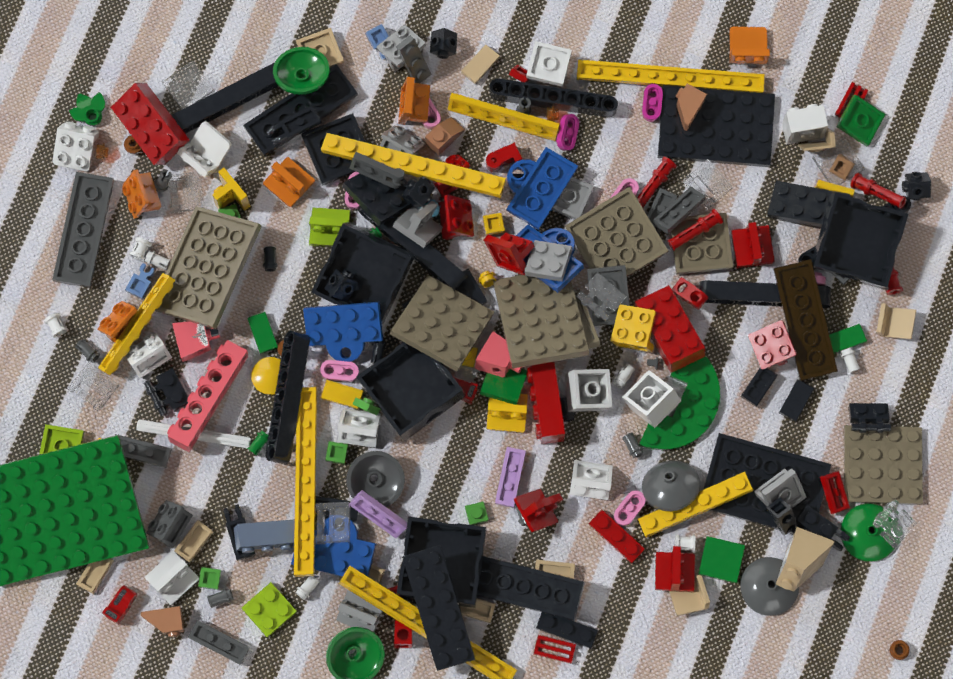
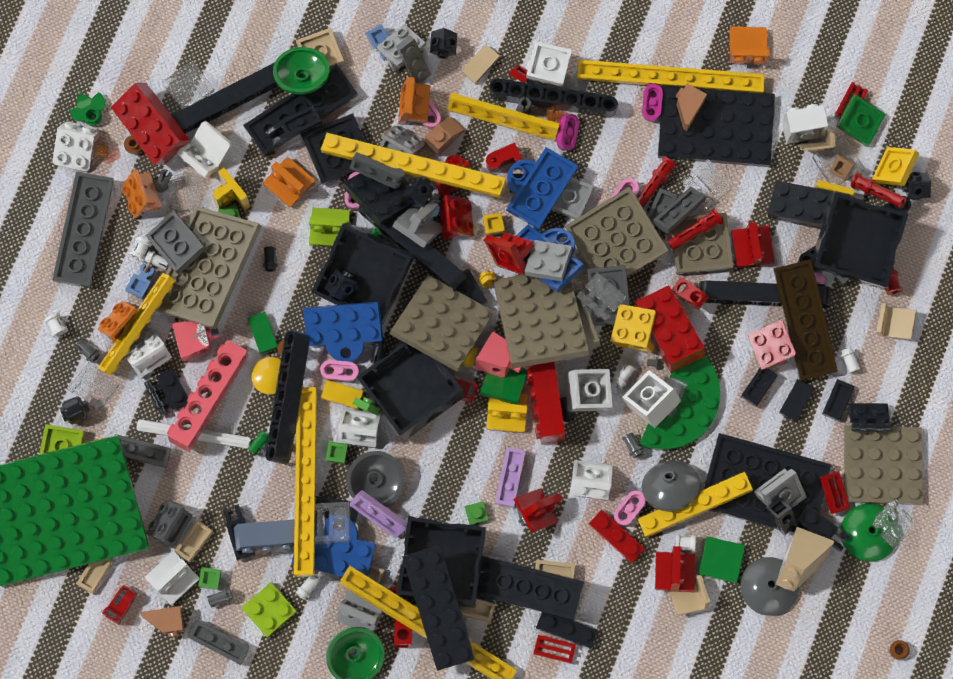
(74, 410): none -> black head
(176, 242): none -> dark grey plate
(838, 400): none -> black tile
(847, 338): green tile -> none
(895, 166): none -> yellow plate

